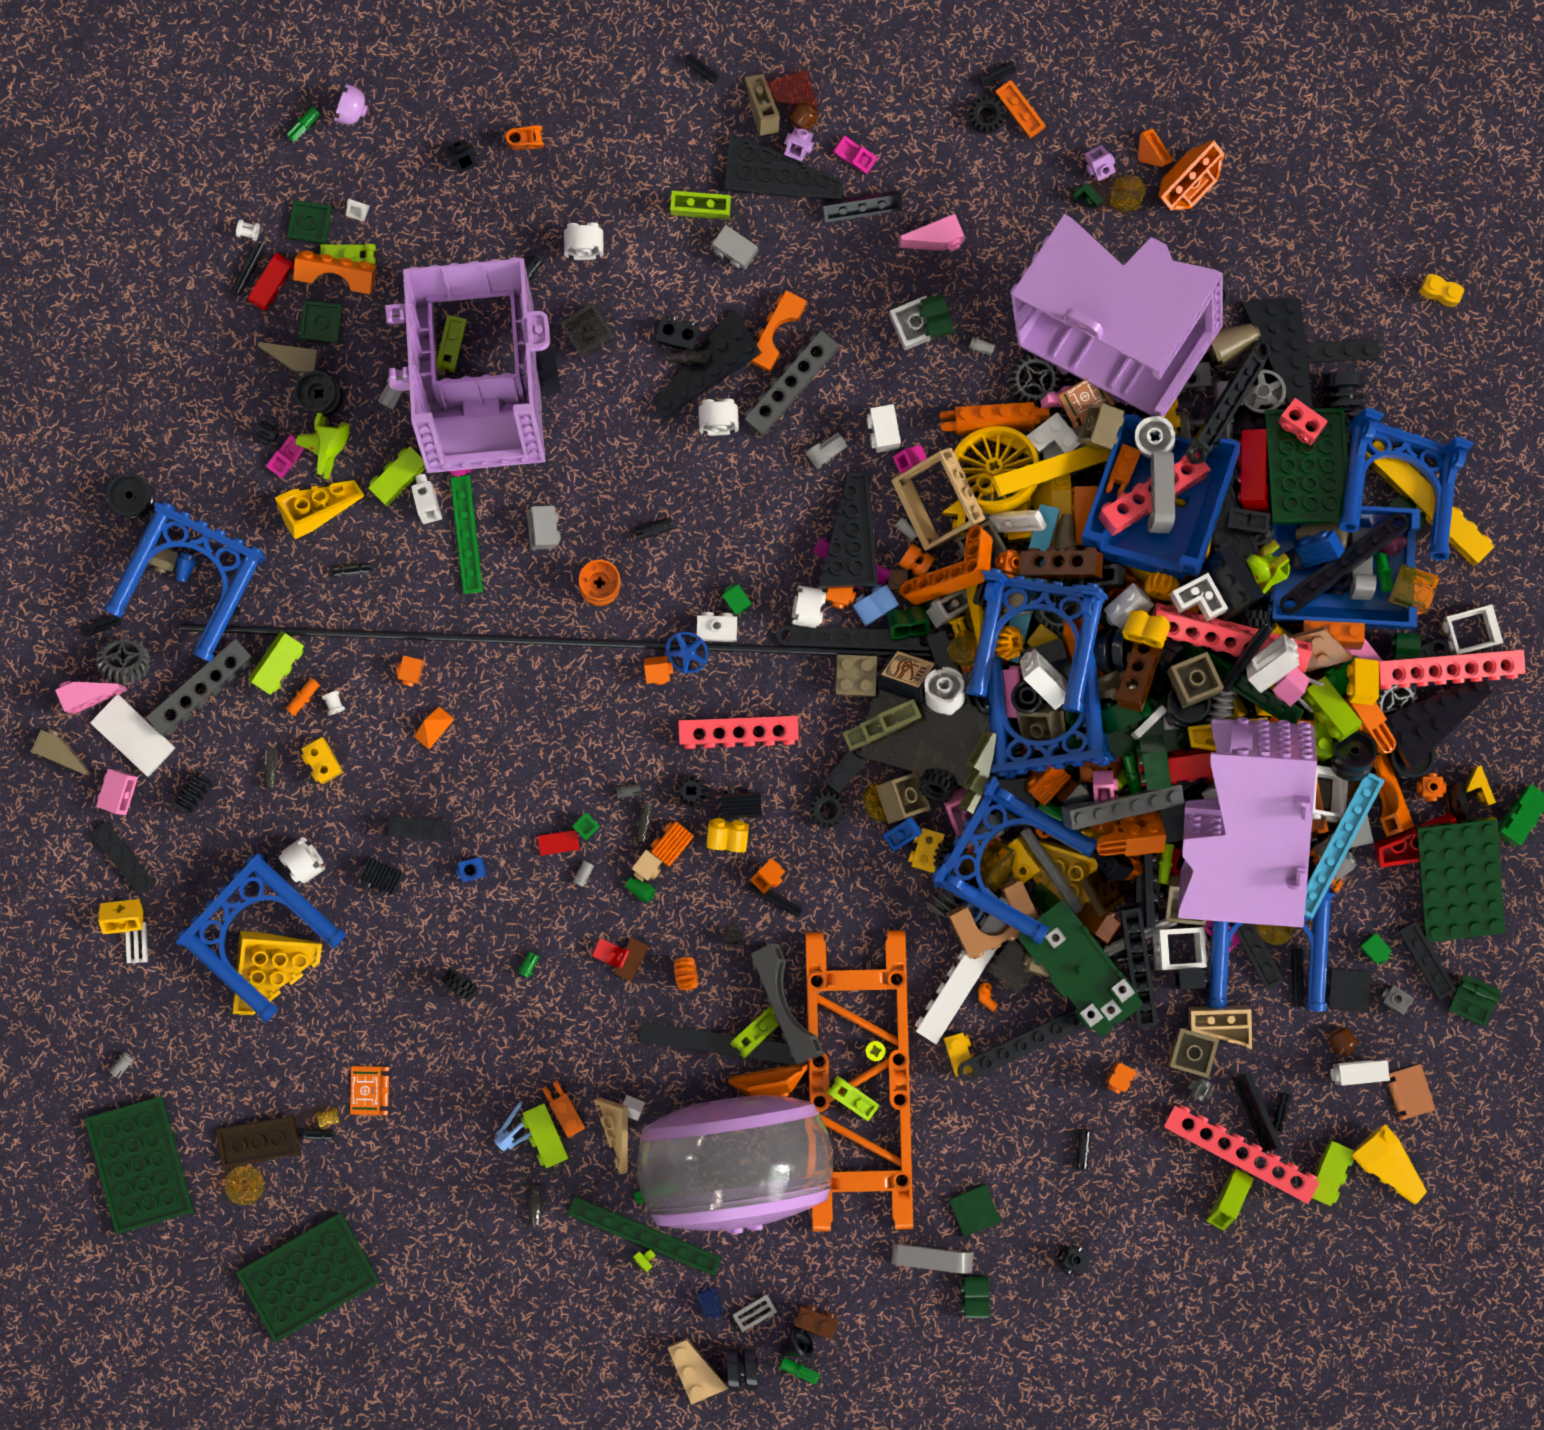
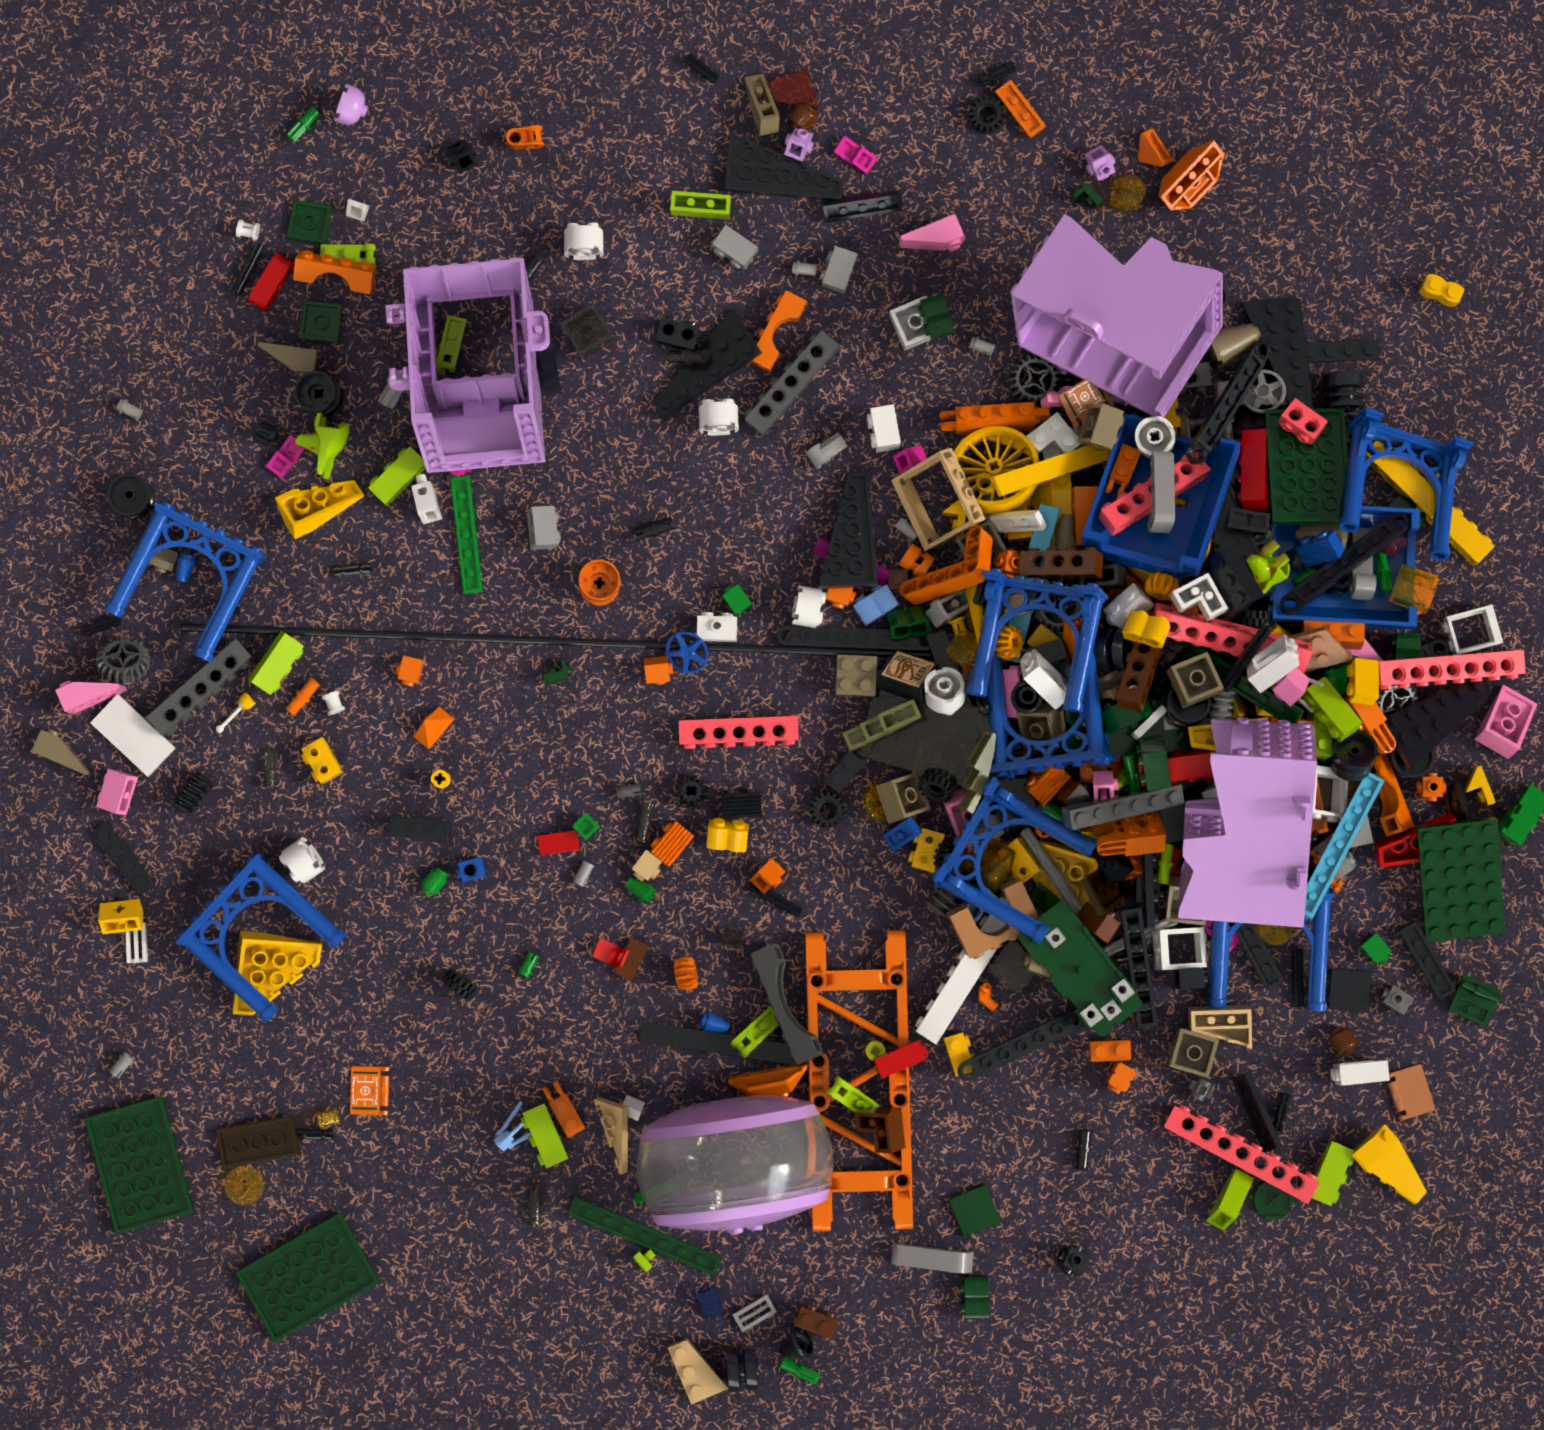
(129, 409): none -> light grey pin
(245, 702): none -> hinge
(381, 876): black brick -> none
(434, 881): none -> green brick
(437, 774): none -> yellow bush
(555, 675): none -> dark green bracket
(712, 1023): none -> blue cone
(804, 269): none -> light grey pin
(839, 269): none -> light grey brick
(885, 1125): none -> reddish brown brick
(900, 1058): none -> red brick
(1109, 1050): none -> orange brick
(1272, 1201): none -> dark green tile
(1301, 577): none -> green pin
(1506, 722): none -> bright pink slope

